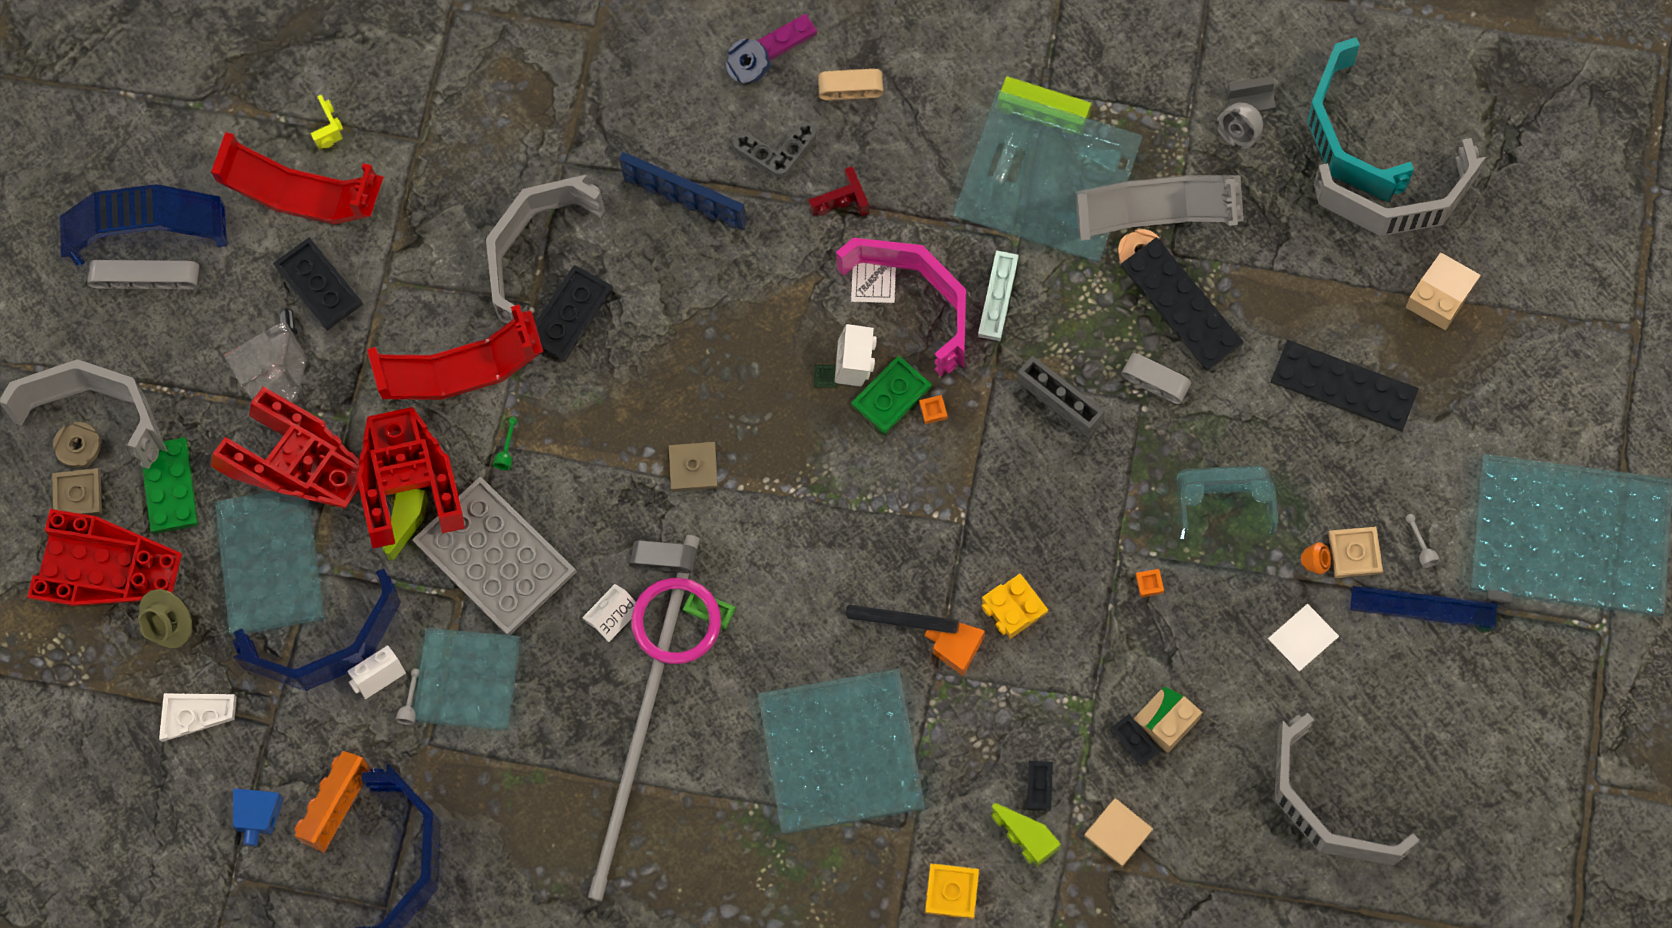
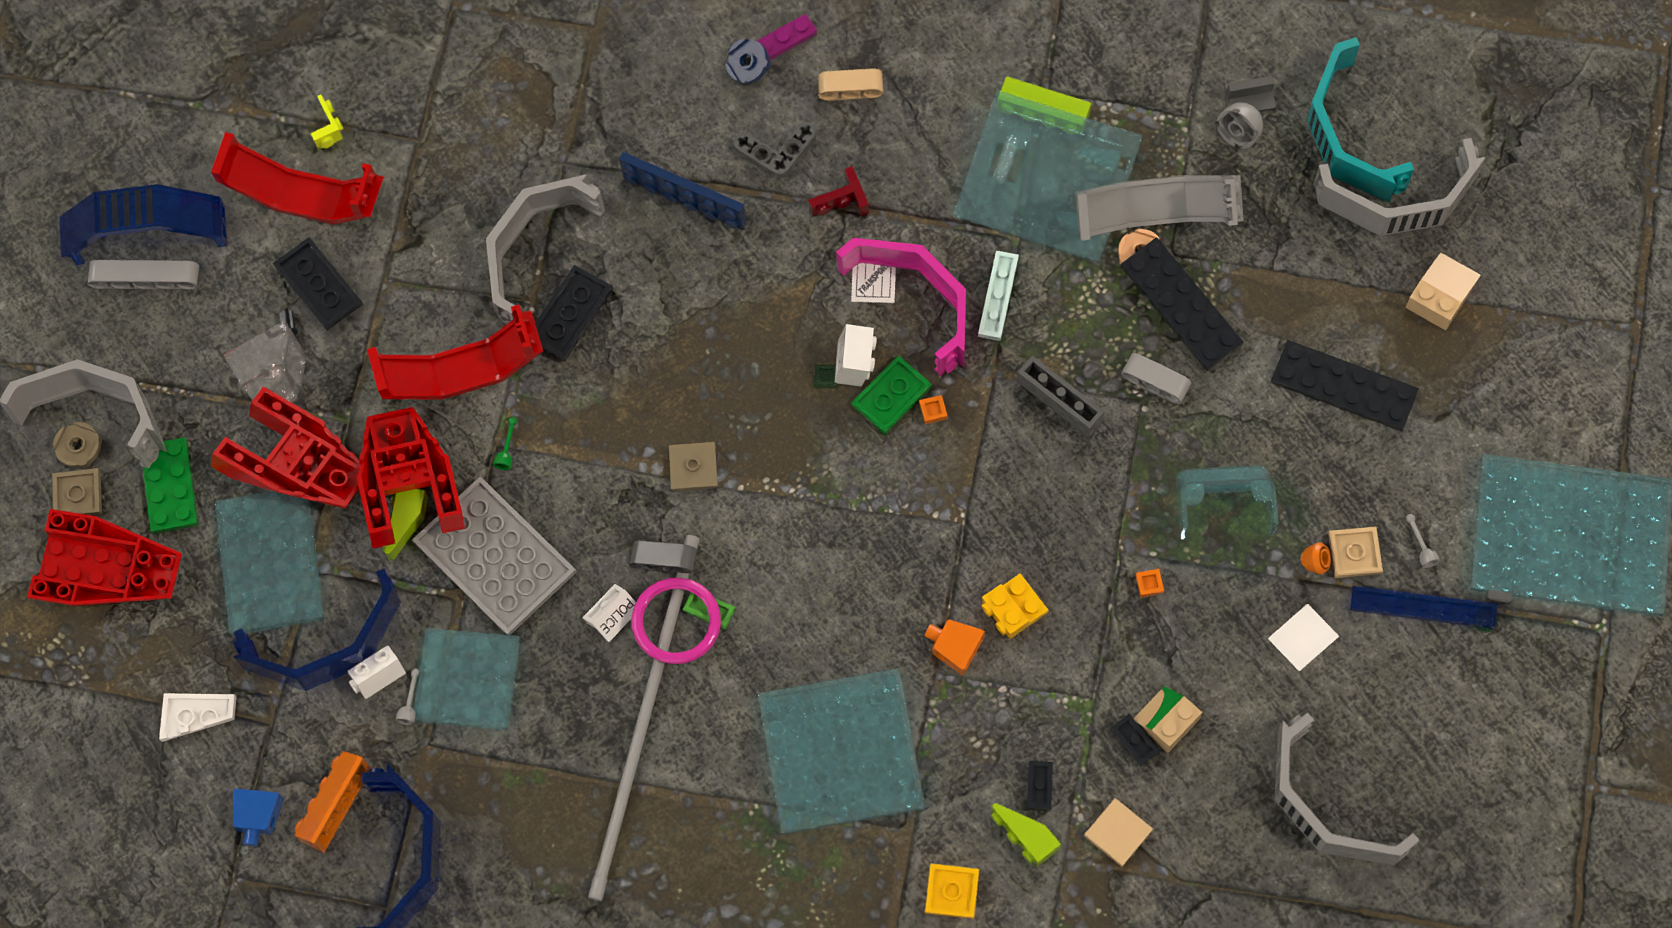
(164, 619): olive helmet -> none
(902, 619): black axle -> none

